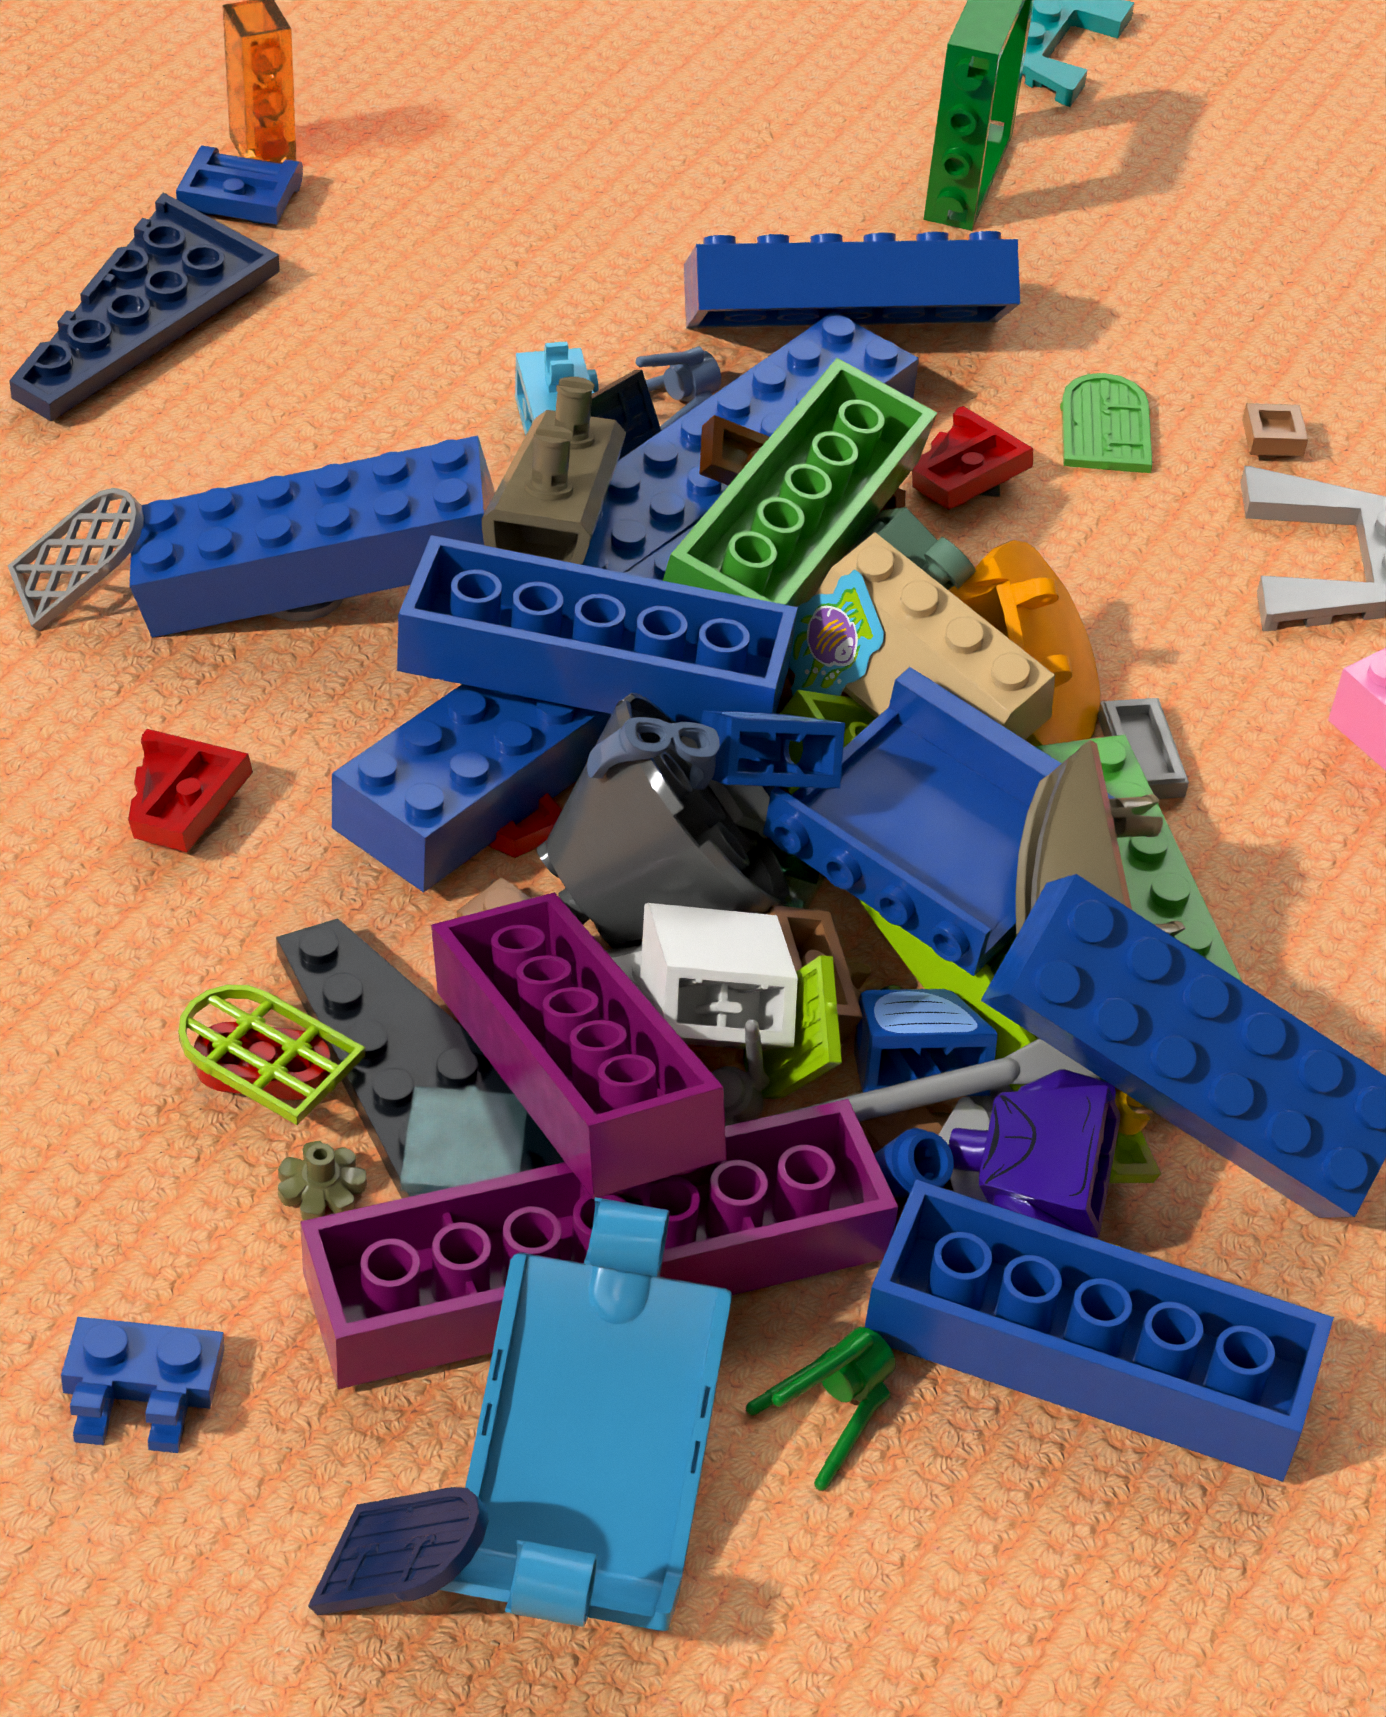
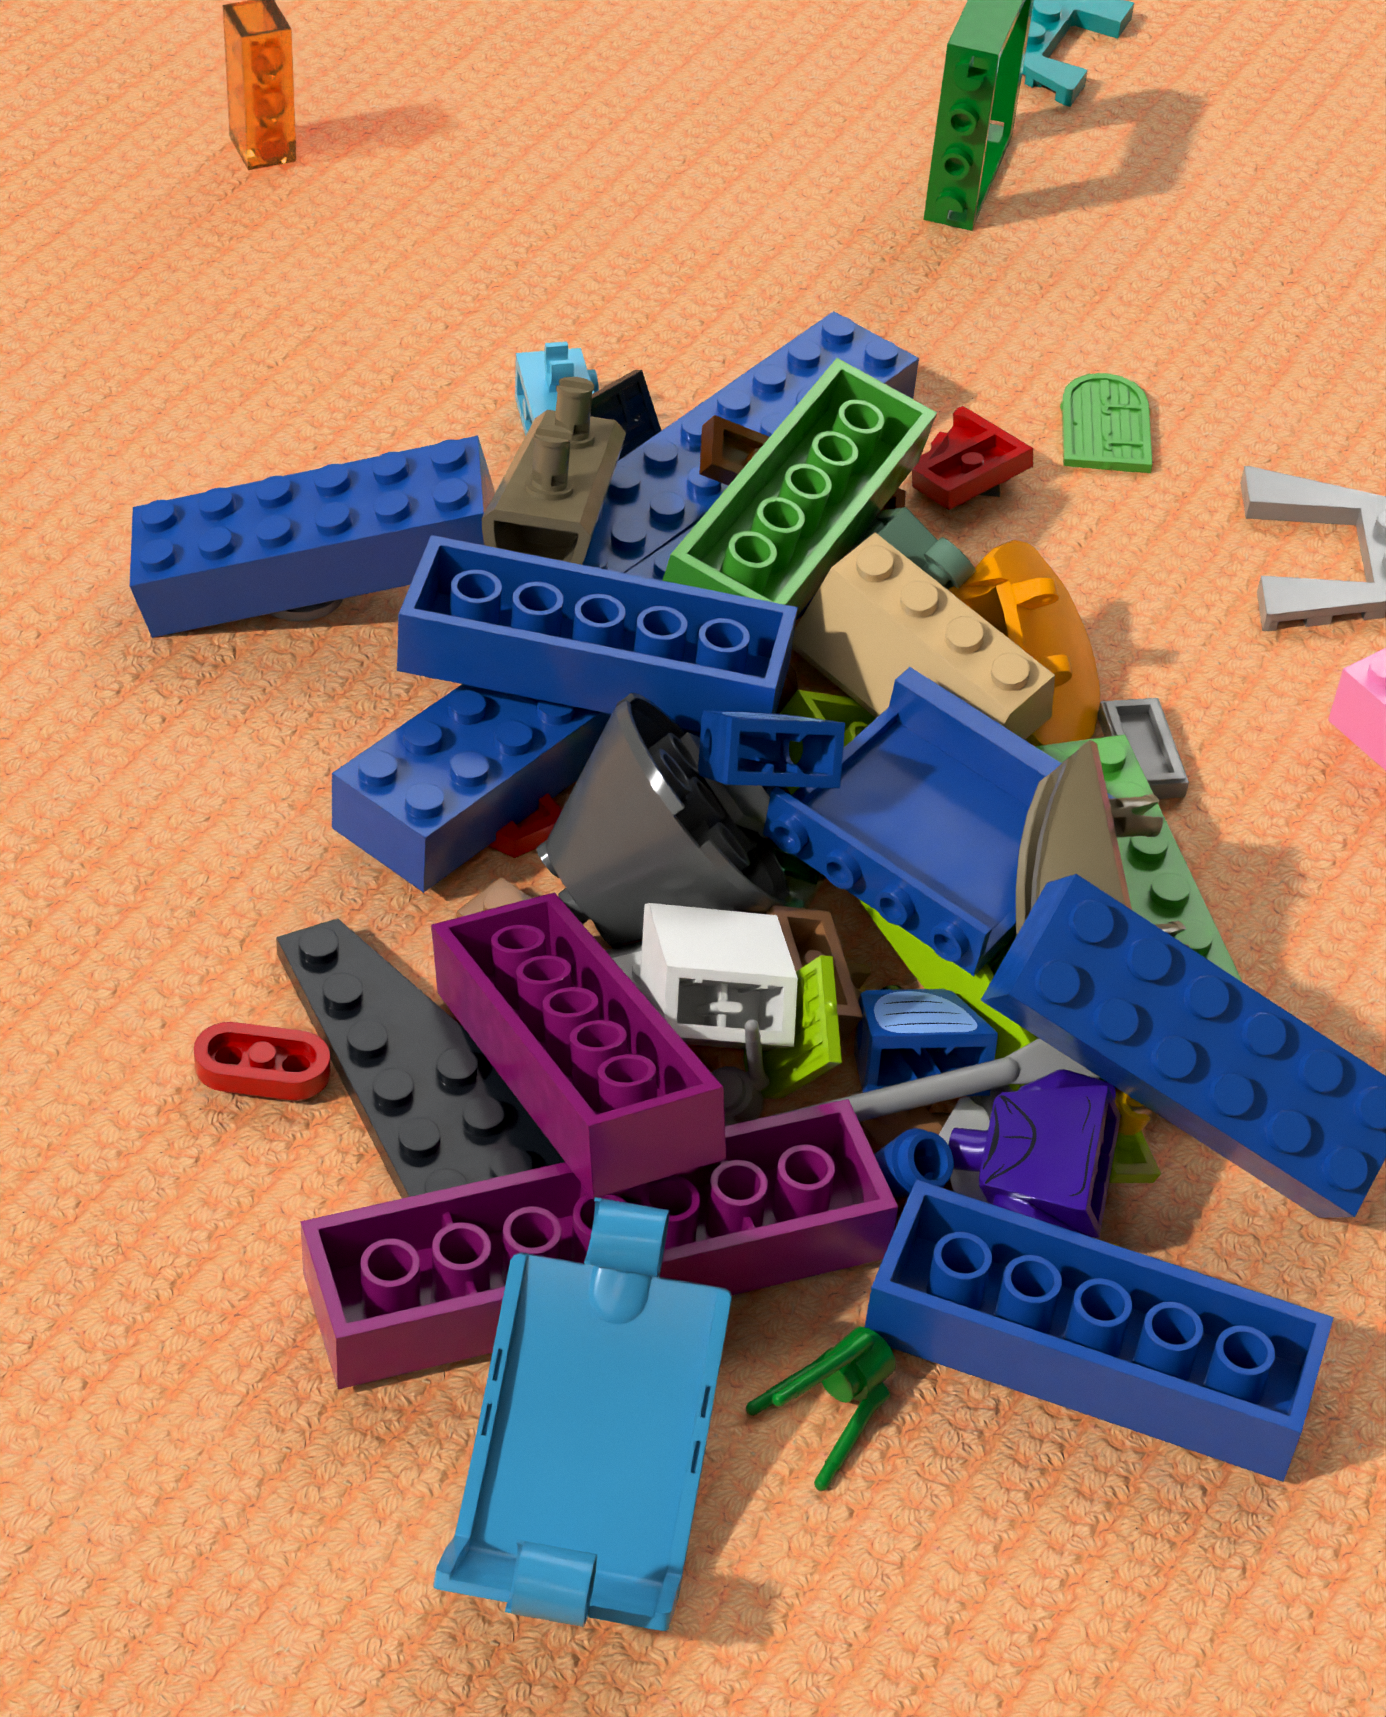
(95, 573): light grey window -> none
(139, 1363): blue plate -> none
(141, 301): dark blue wing -> none
(182, 788): red wing -> none
(239, 186): blue plate -> none
(267, 1070): lime window -> none
(321, 1180): olive plant -> none
(401, 1549): dark blue window -> none
(461, 1138): clear light blue piece -> none
(625, 746): sand blue cap -> none
(690, 377): sand blue plant -> none
(835, 637): sticker -> none
(865, 281): blue brick -> none
(1275, 429): medium nougat plate -> none

